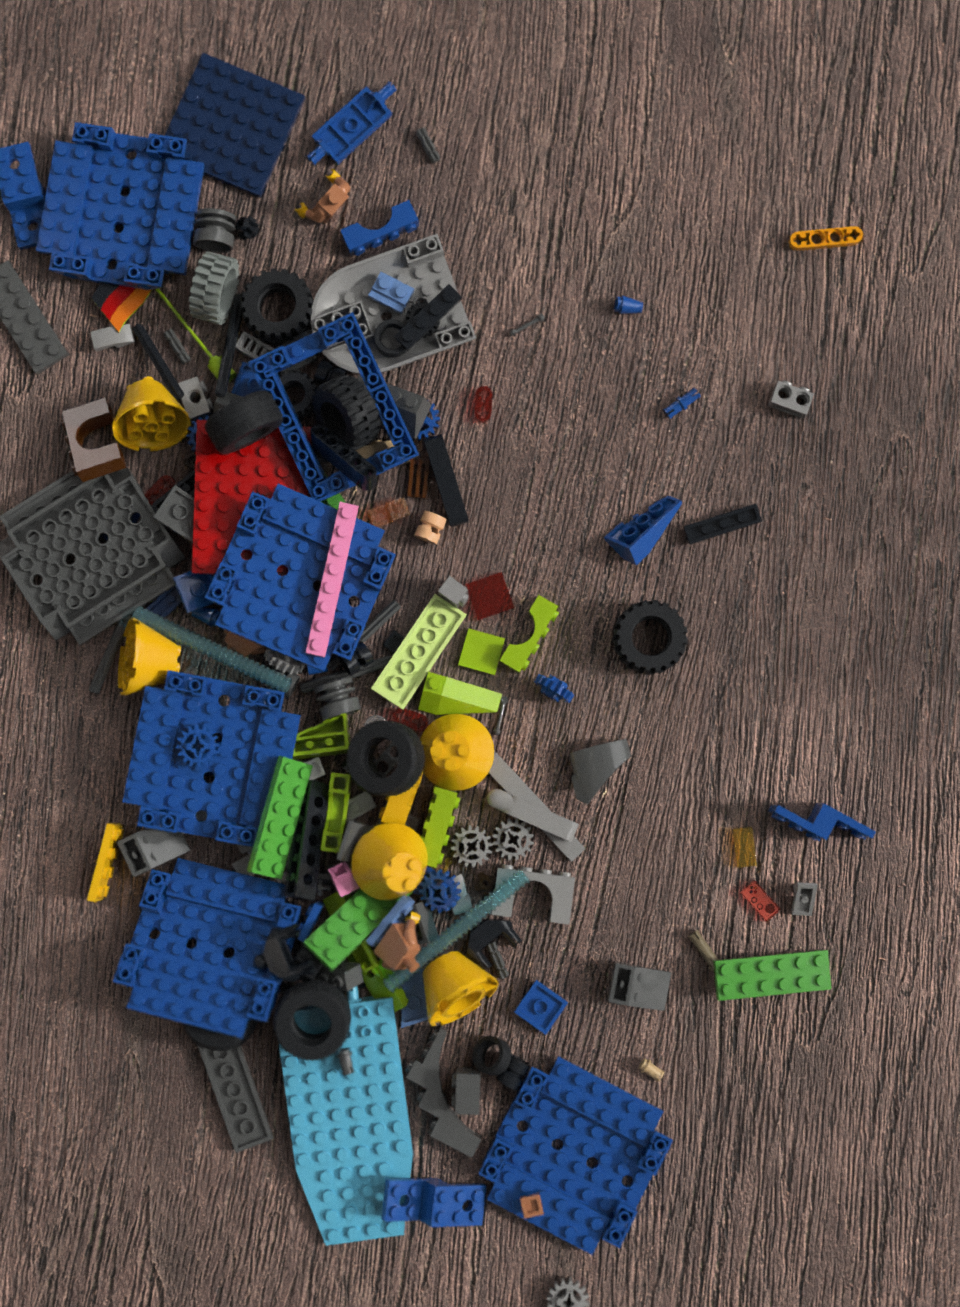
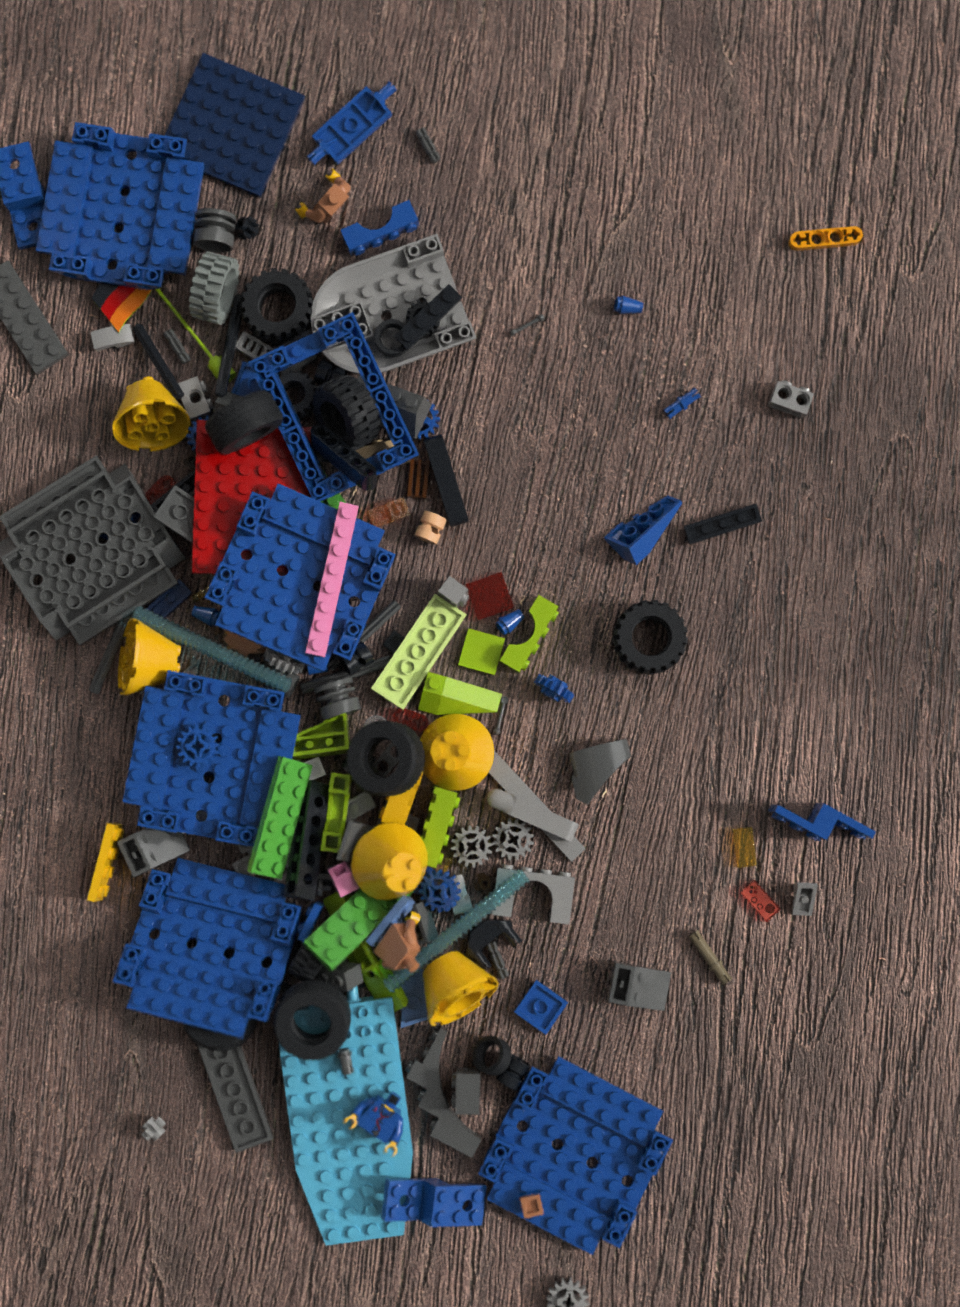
(78, 424): arch -> none
(153, 1128): none -> light grey gear
(193, 589): blue plate -> none
(278, 956): black connector -> none
(380, 1119): none -> blue torso
(391, 292): medium blue plate -> none
(479, 404): clear red beam -> none
(507, 623): none -> blue cone
(650, 1069): tan pin -> none
(772, 975): bright green plate -> none

